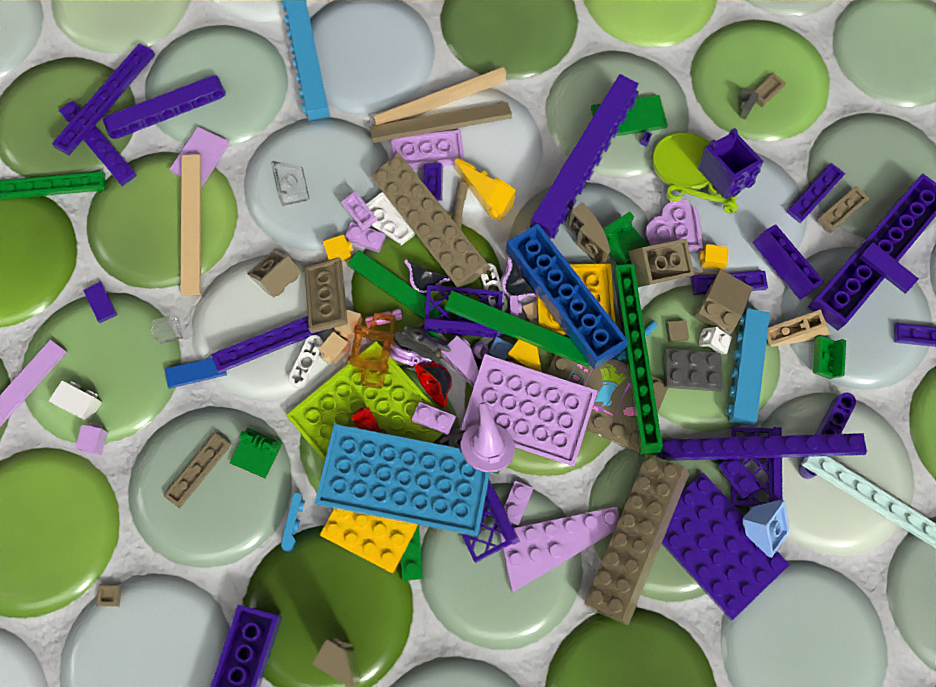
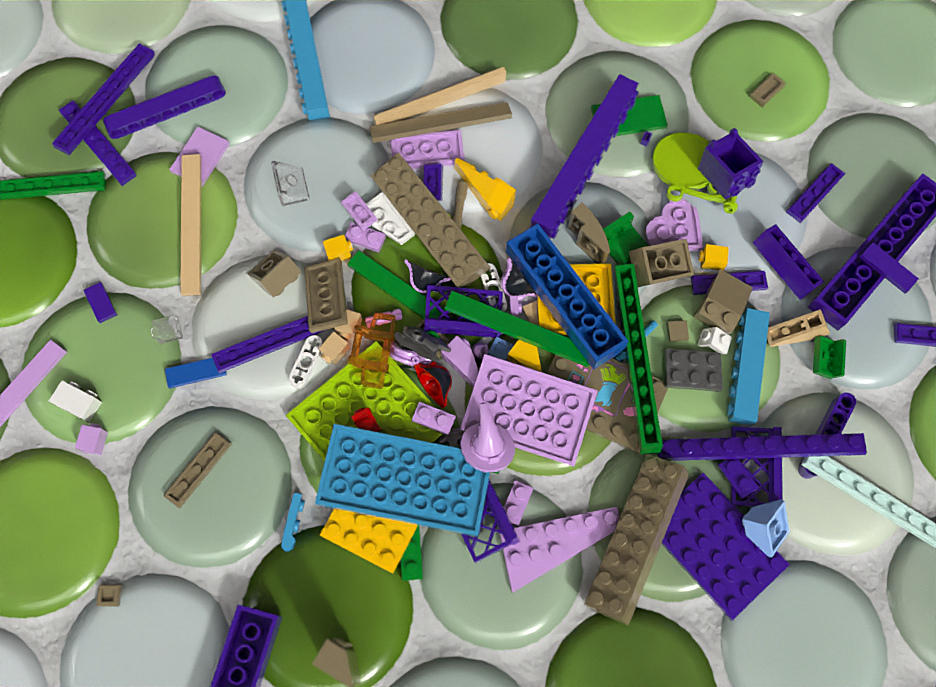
(256, 452): green hinge -> none
(749, 99): flat silver bracket -> none
(843, 209): dark tan plate -> none

